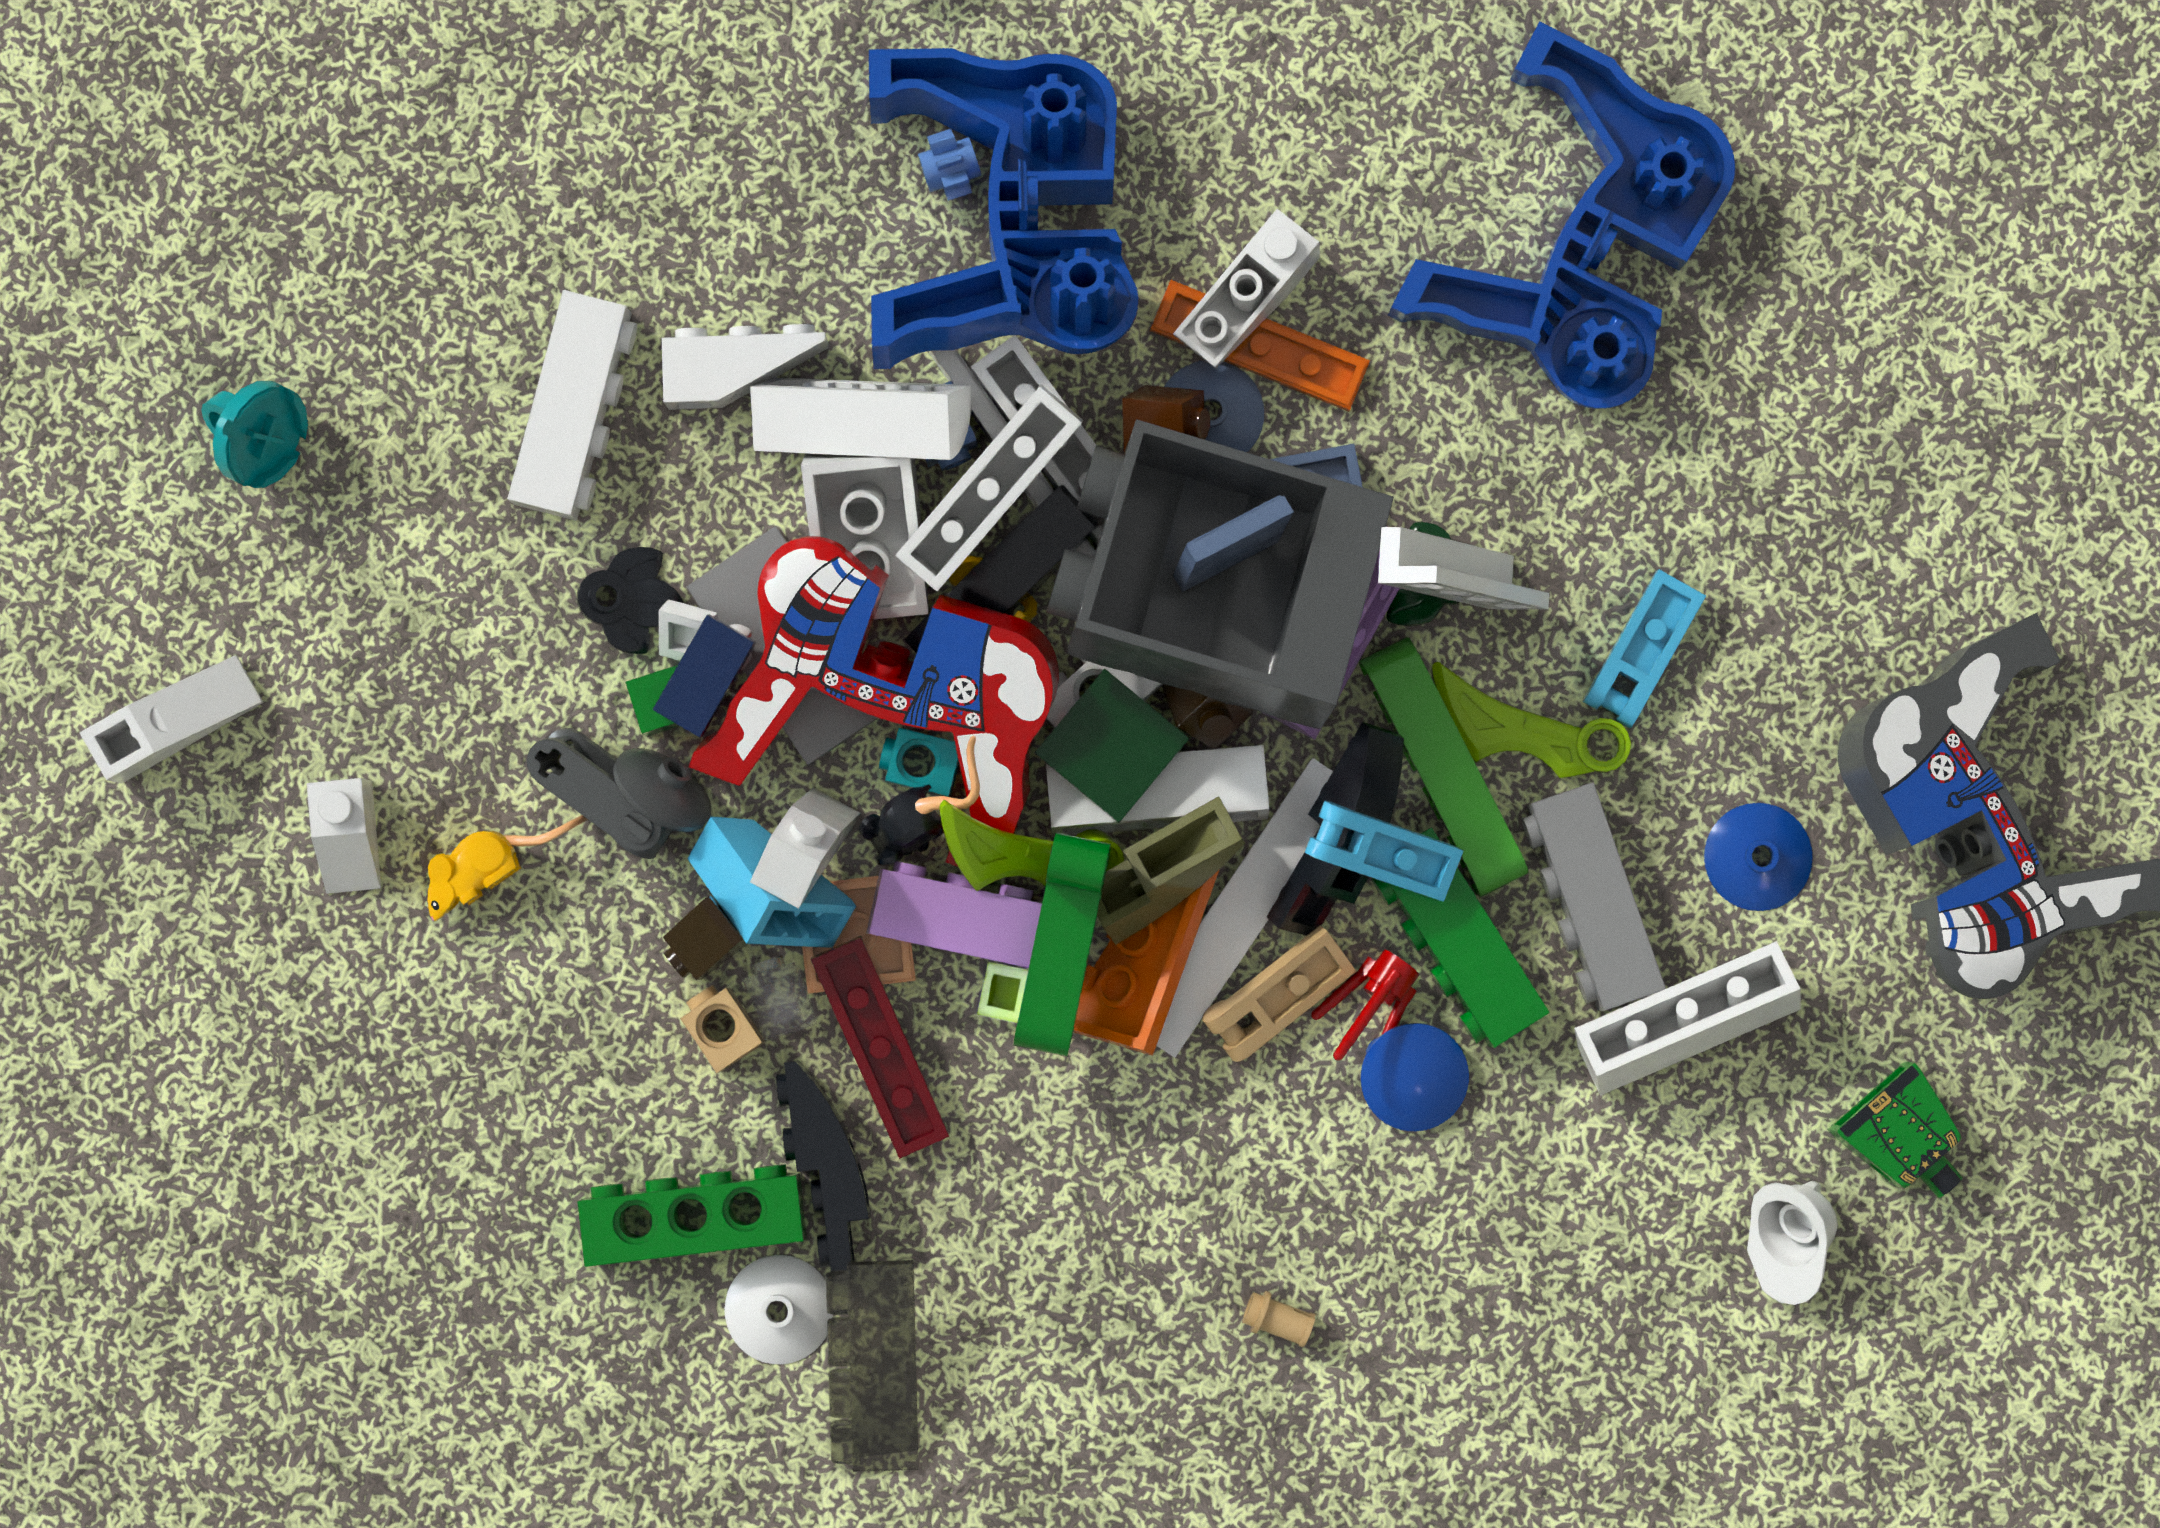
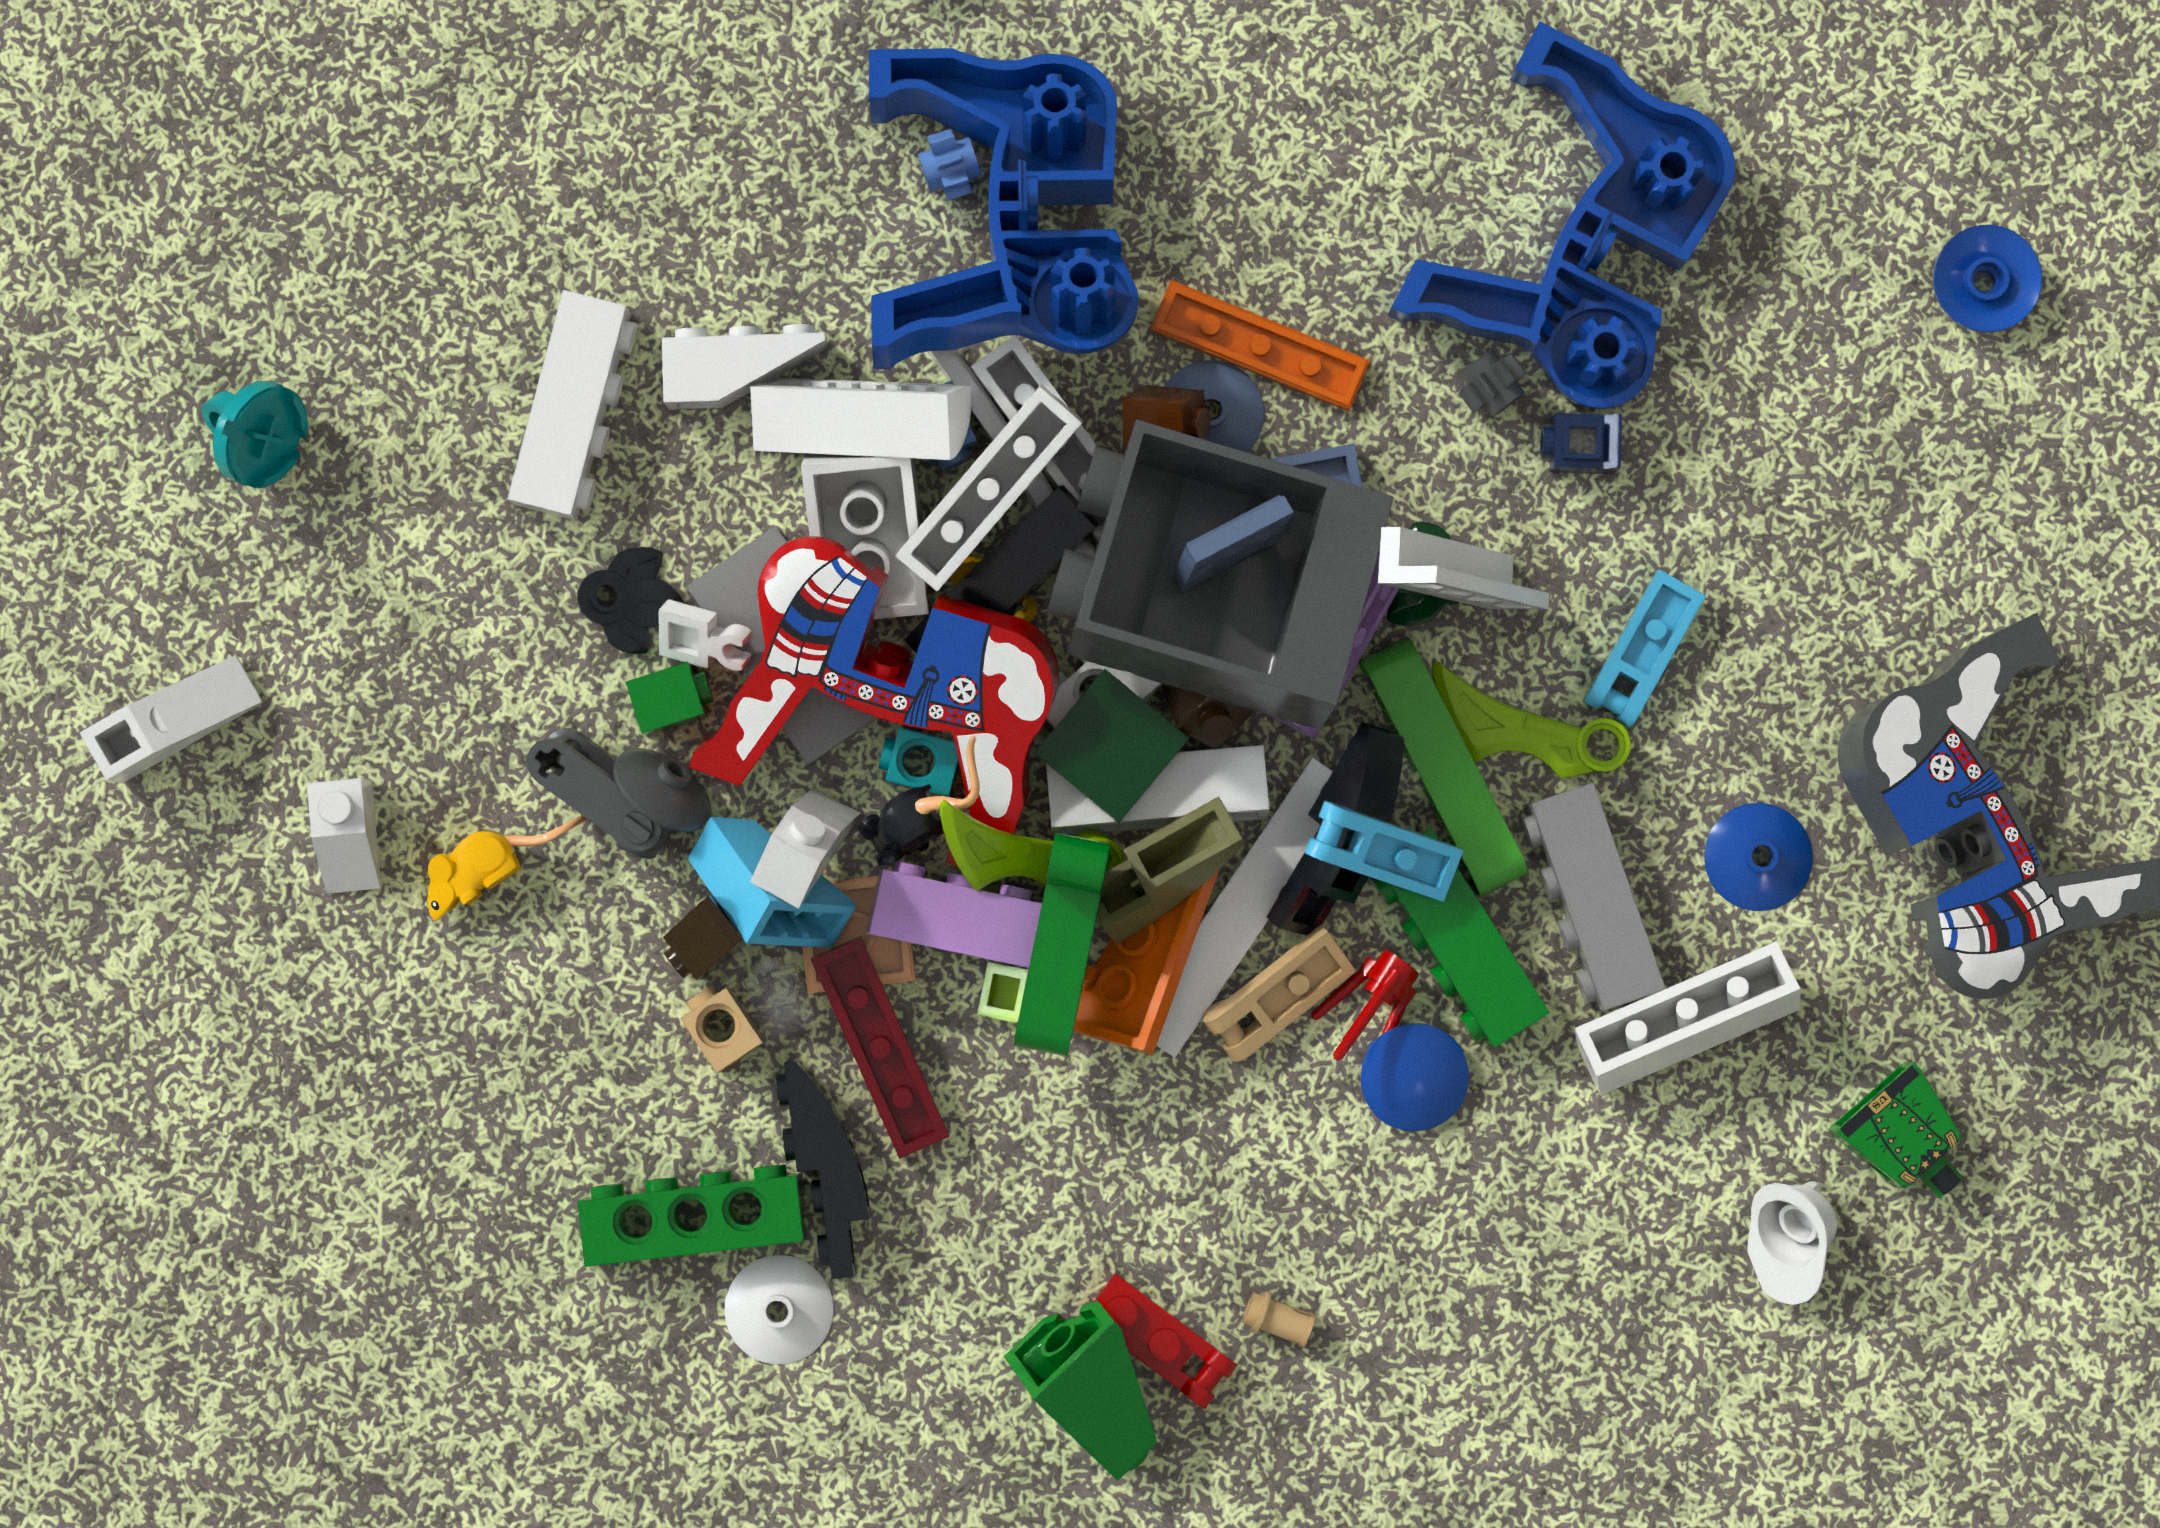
(704, 675): dark blue tile -> none
(882, 1374): clear smoke windscreen -> none
(1087, 1385): none -> green slope
(1164, 1341): none -> red plate
(1249, 289): white slope -> none
(1492, 383): none -> dark grey gear
(1582, 443): none -> dark blue window
(2006, 260): none -> blue dish

